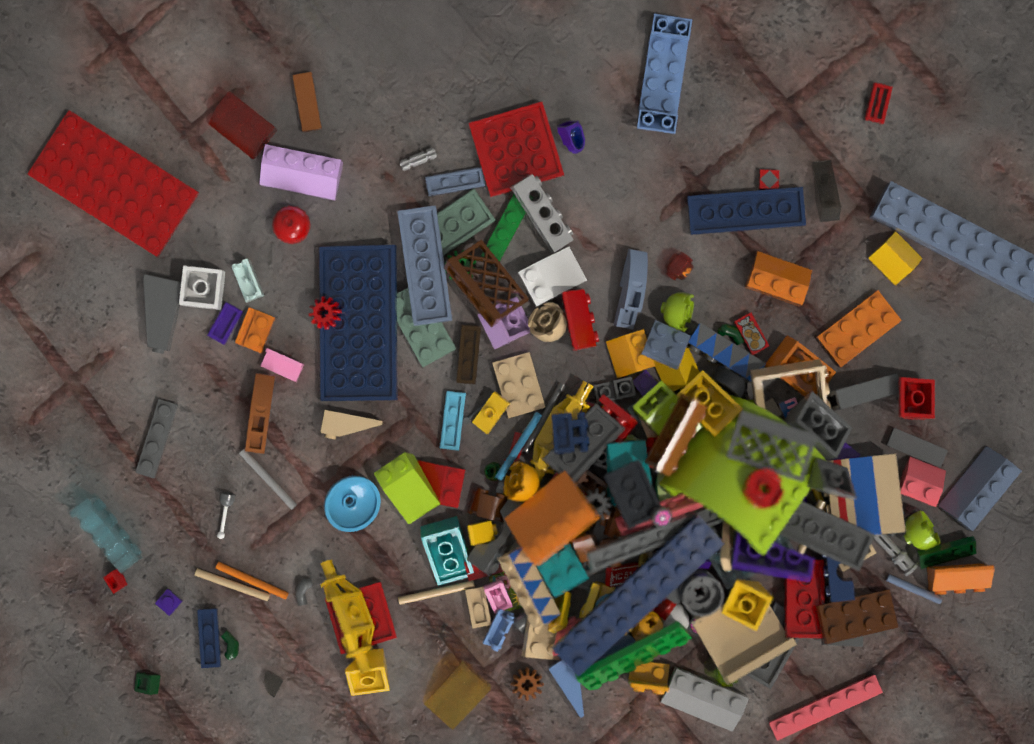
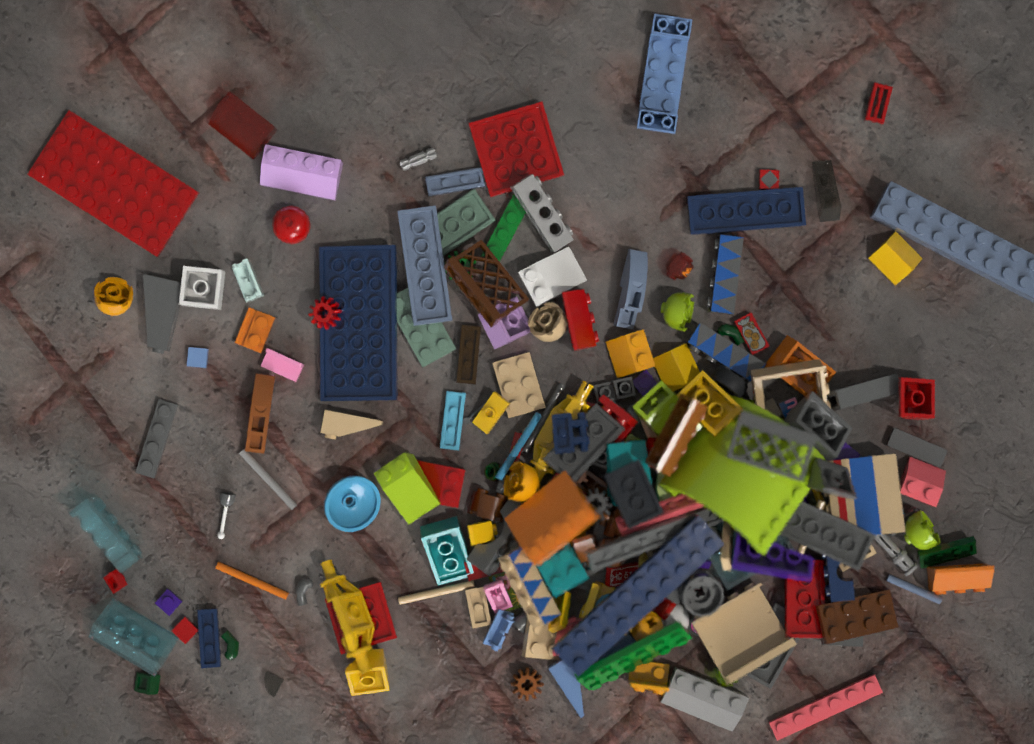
(113, 296): none -> light orange cylinder
(133, 637): none -> clear light blue slope
(185, 630): none -> red tile
(197, 357): none -> medium blue tile
(225, 323): dark purple tile -> none
(232, 584): tan bar -> none
(307, 102): dark orange tile -> none
(458, 695): clear yellow slope -> none
(572, 135): dark purple rock -> none
(661, 516): tile -> none
(665, 344): sand blue plate -> none
(726, 274): none -> brick
(747, 603): yellow slope -> none
(773, 486): red plate -> none
(779, 279): orange slope -> none
(859, 328): orange plate -> none
(979, 488): sand blue slope -> none

